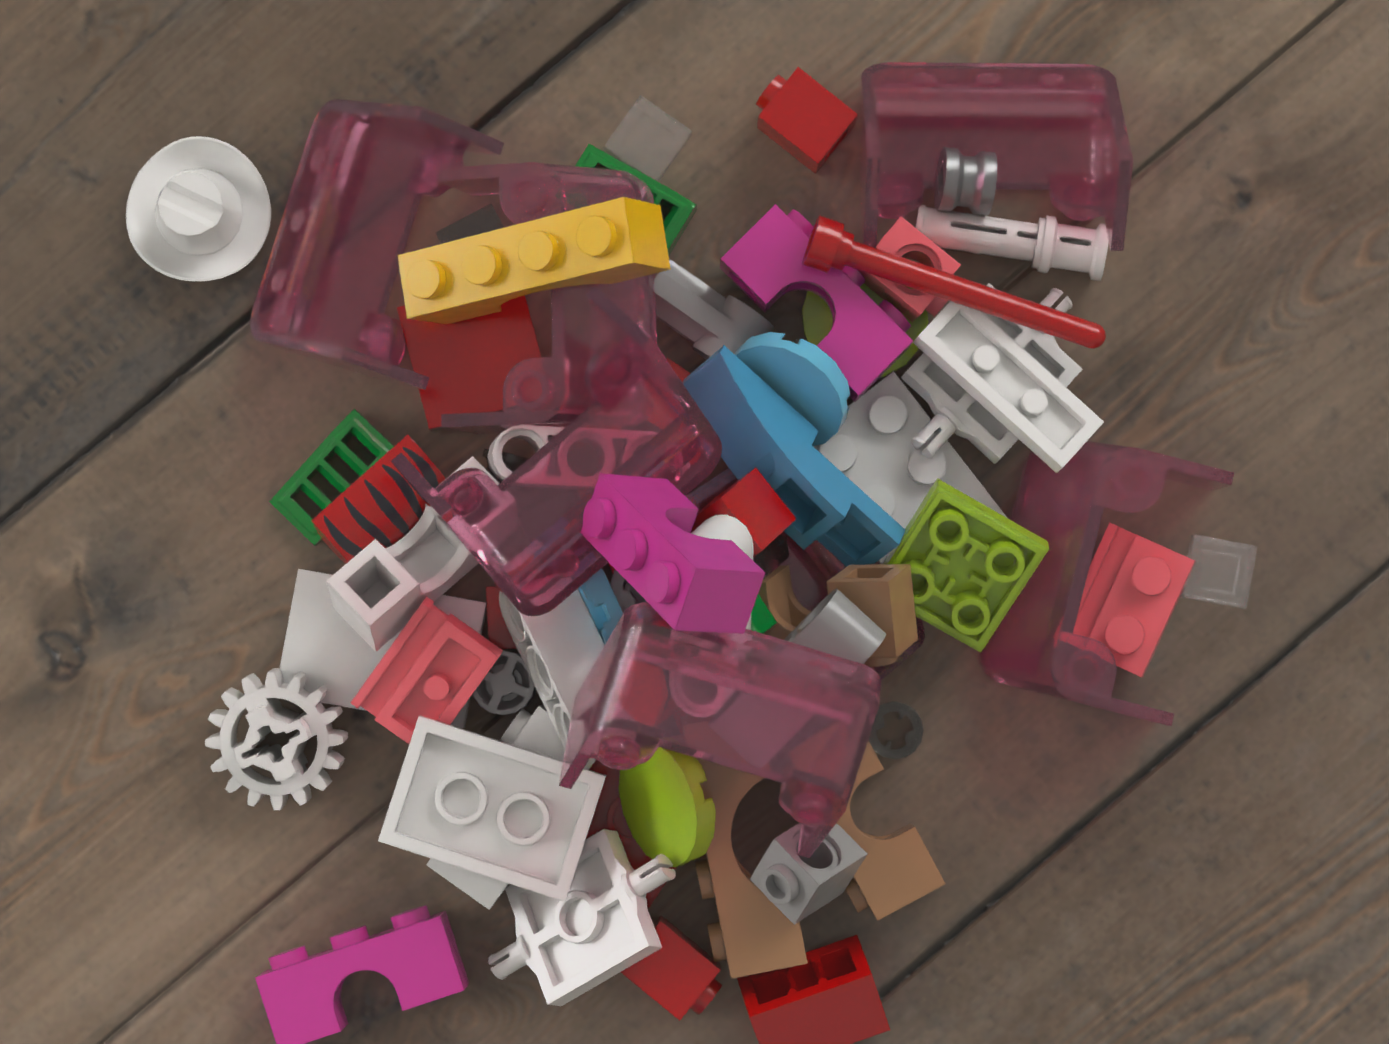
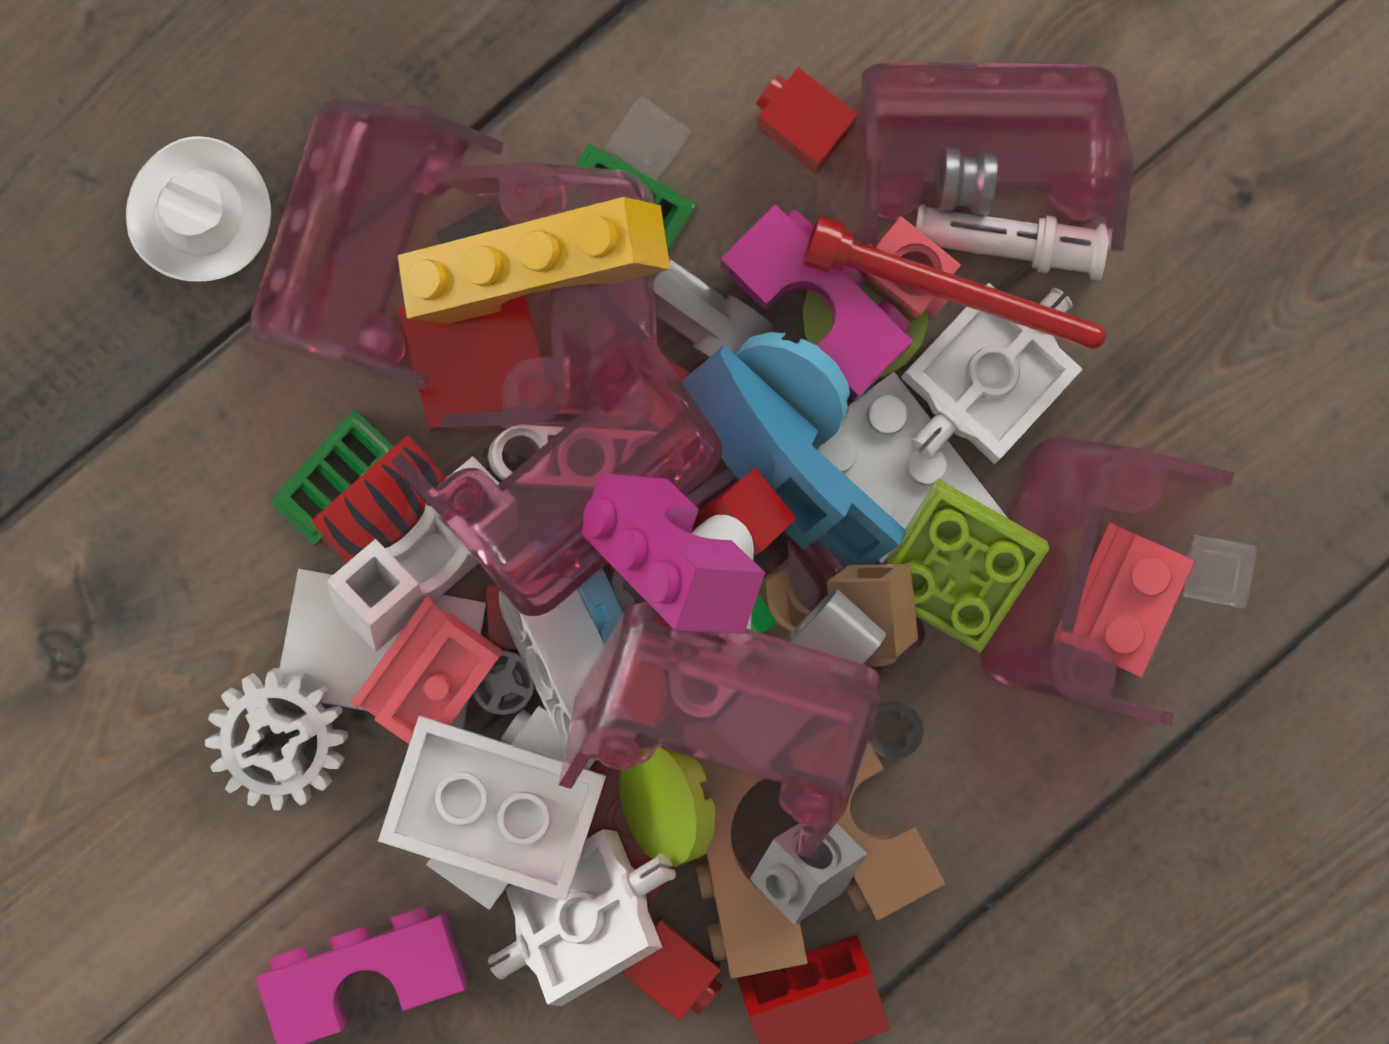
(1009, 383): white plate -> none

